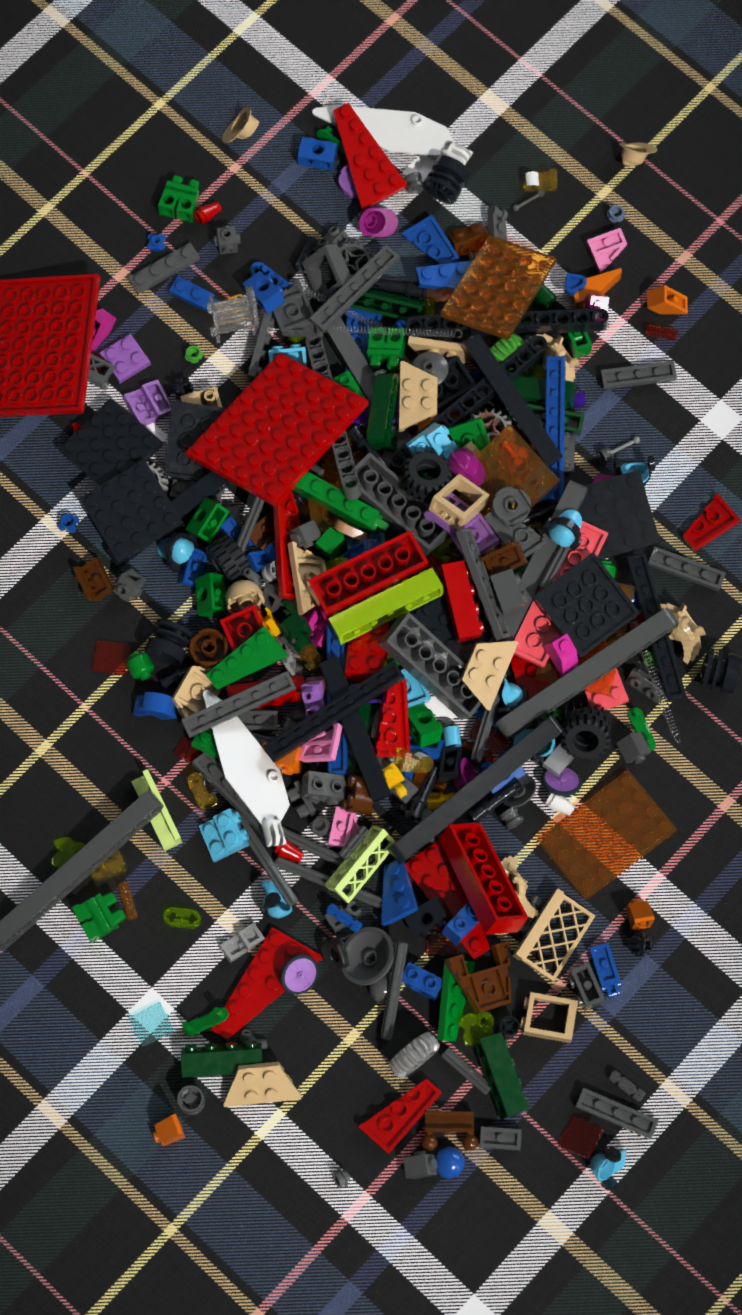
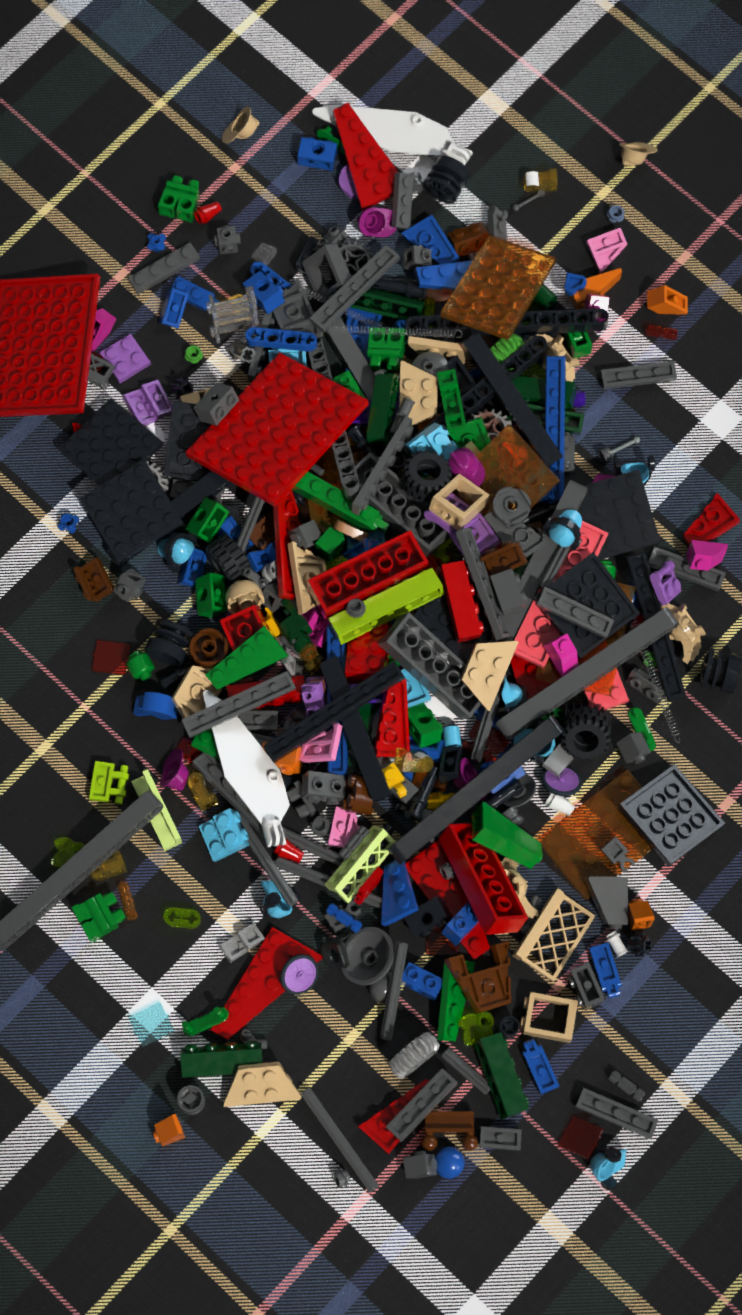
(102, 782): none -> lime plate
(173, 308): none -> blue slope
(174, 771): none -> magenta piece
(216, 404): none -> dark grey brick
(241, 350): none -> dark grey piece
(264, 253): none -> clear slope
(280, 342): none -> blue beam
(339, 1140): none -> dark grey axle
(355, 608): none -> dark grey plate
(369, 886): none -> red tile
(379, 472): none -> dark grey plate
(402, 200): none -> dark grey plate
(404, 410): none -> dark grey axle
(416, 257): none -> dark grey brick
(421, 1105): none -> dark grey plate
(446, 871): none -> dark grey plate
(451, 400): none -> green slope
(504, 837): none -> green slope
(539, 1066): none -> blue hinge
(575, 612): none -> dark grey plate
(610, 899): none -> dark grey slope
(616, 851): none -> dark grey plate
(616, 943): none -> white pin
(669, 587): none -> medium lavender plate
(671, 815): none -> plate
(705, 555): none -> dark pink slope

